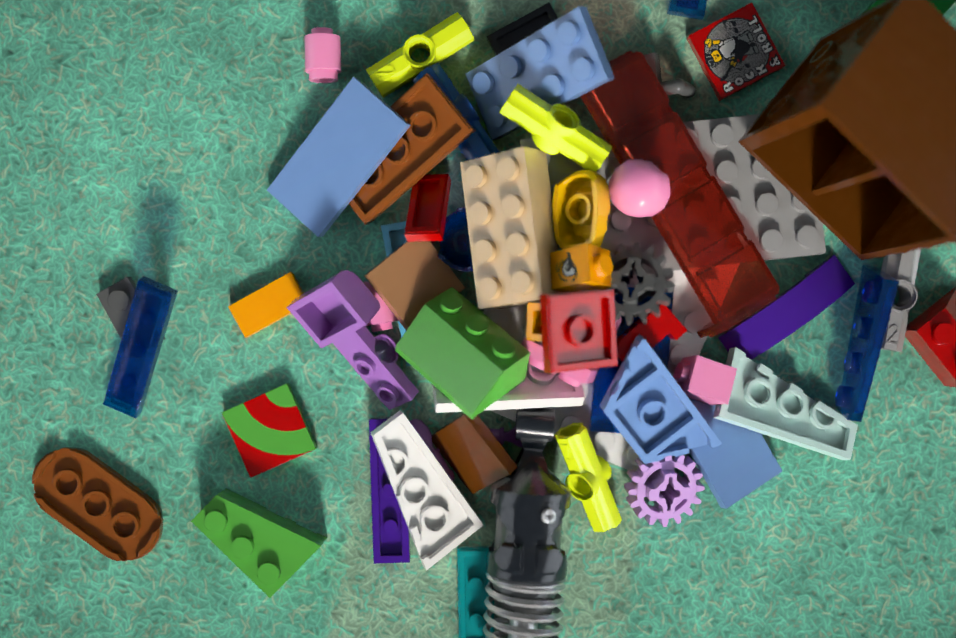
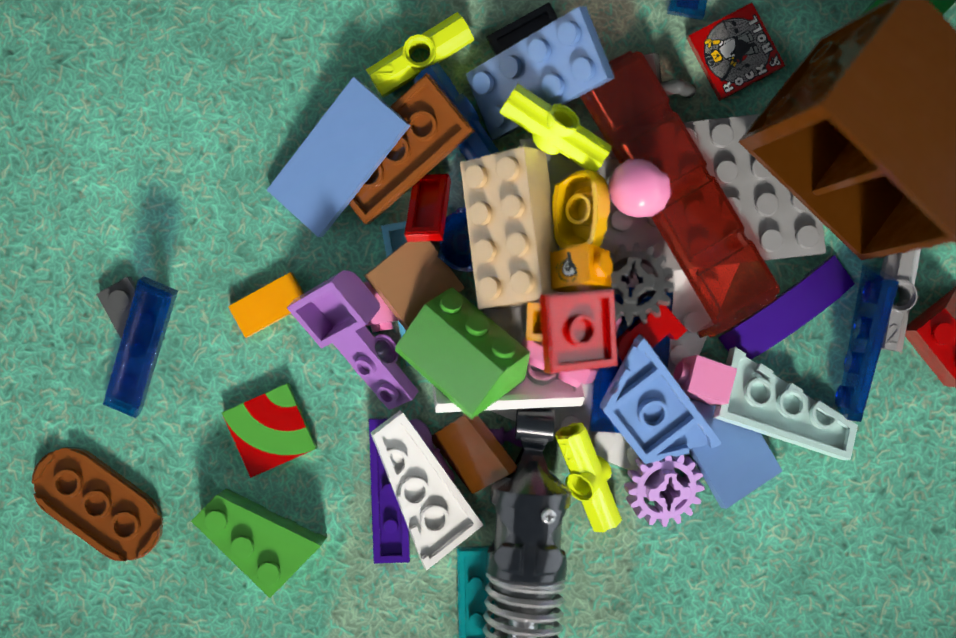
(322, 55): bright pink brick -> none

